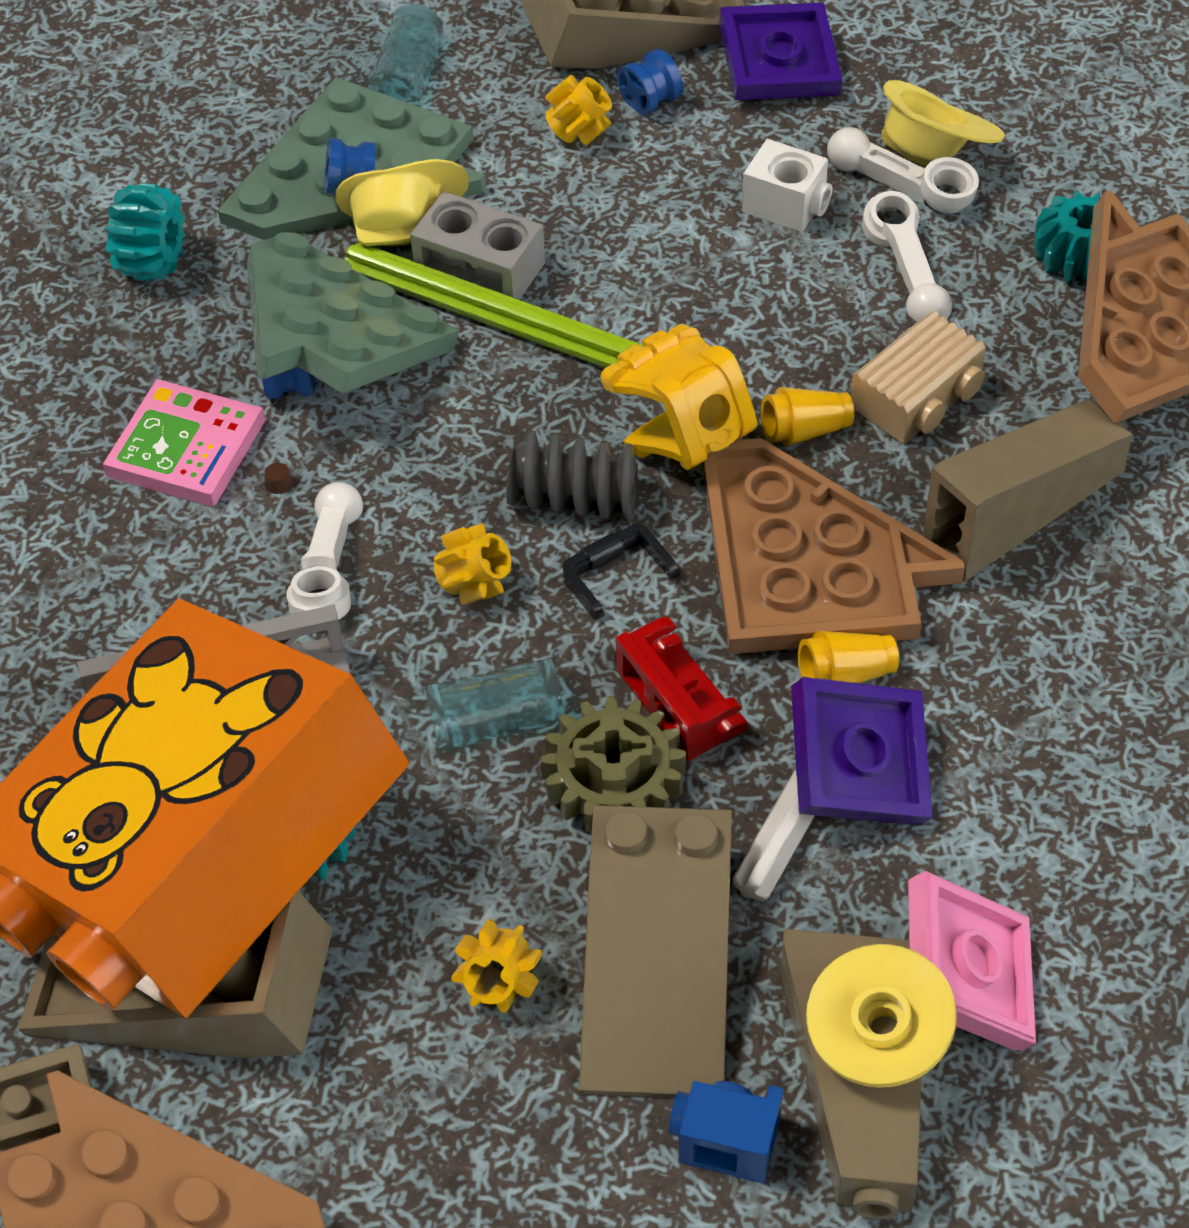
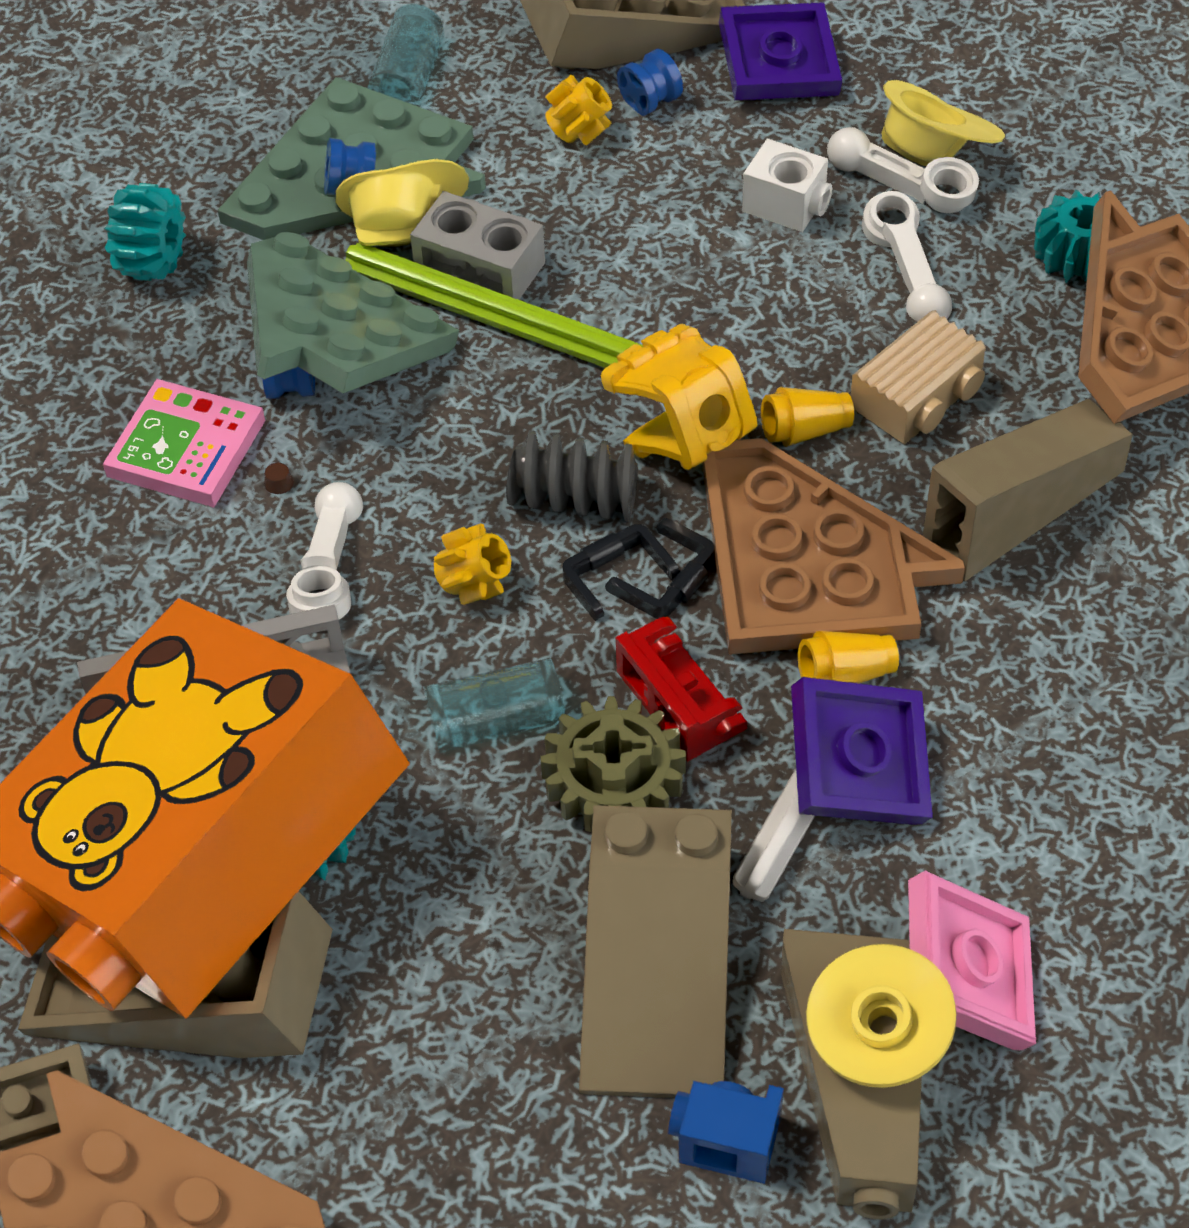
(484, 981): yellow gear -> none
(683, 585): none -> black piece

